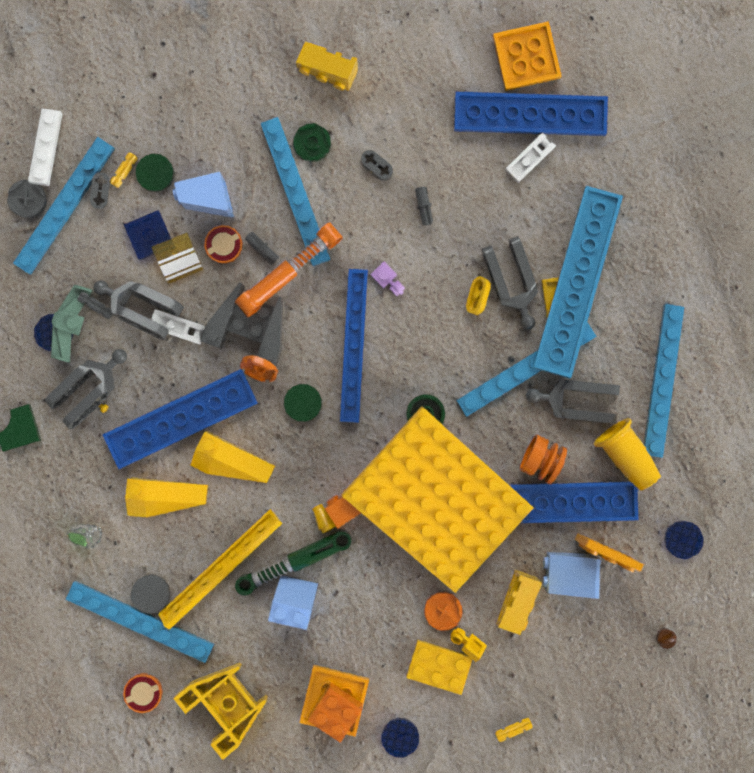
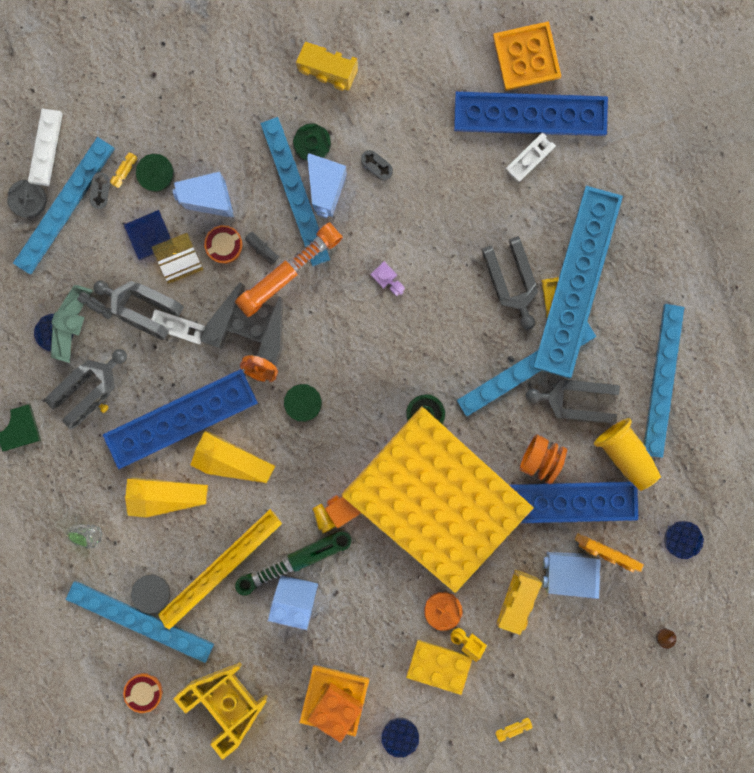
(325, 184): none -> light blue slope
(353, 345): blue plate -> none
(424, 206): dark grey axle -> none
(478, 295): yellow plate -> none

